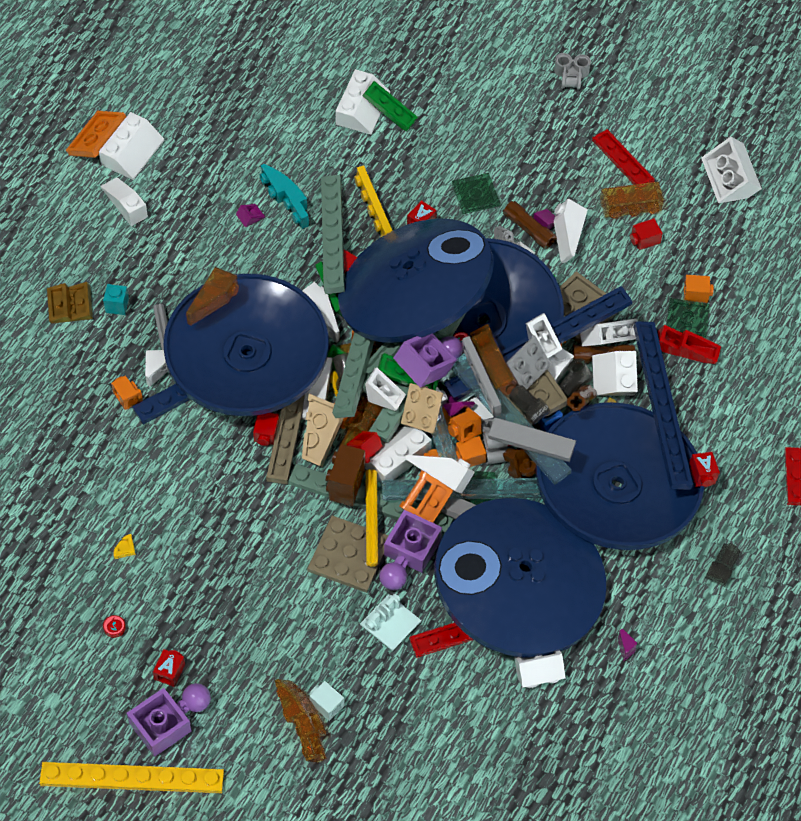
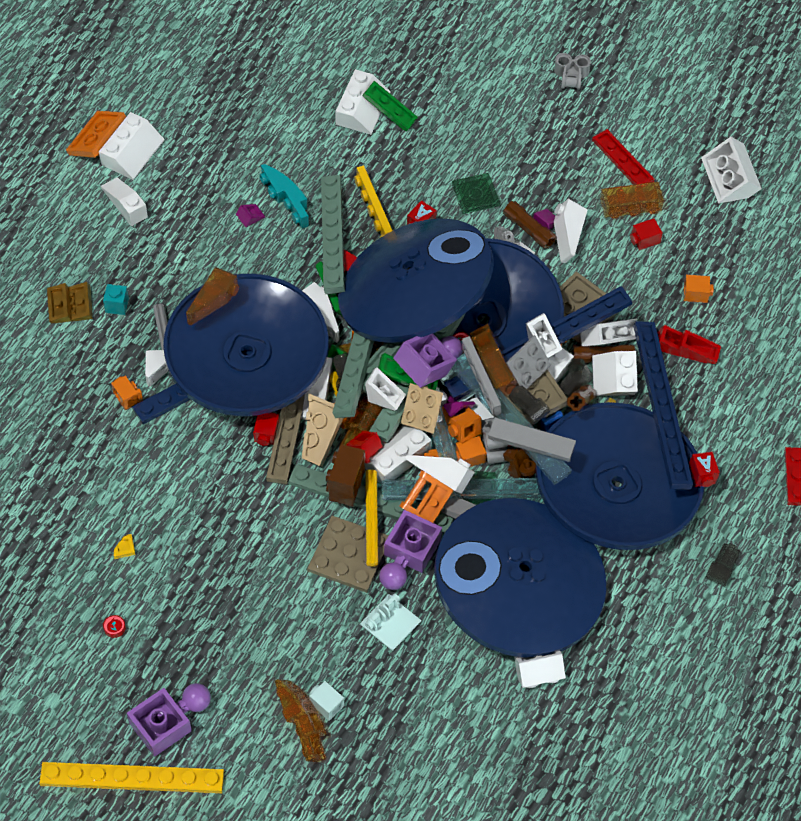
(169, 667): red brick -> none
(438, 639): red tile -> none
(627, 644): magenta slope -> none
(688, 316): clear green tile -> none

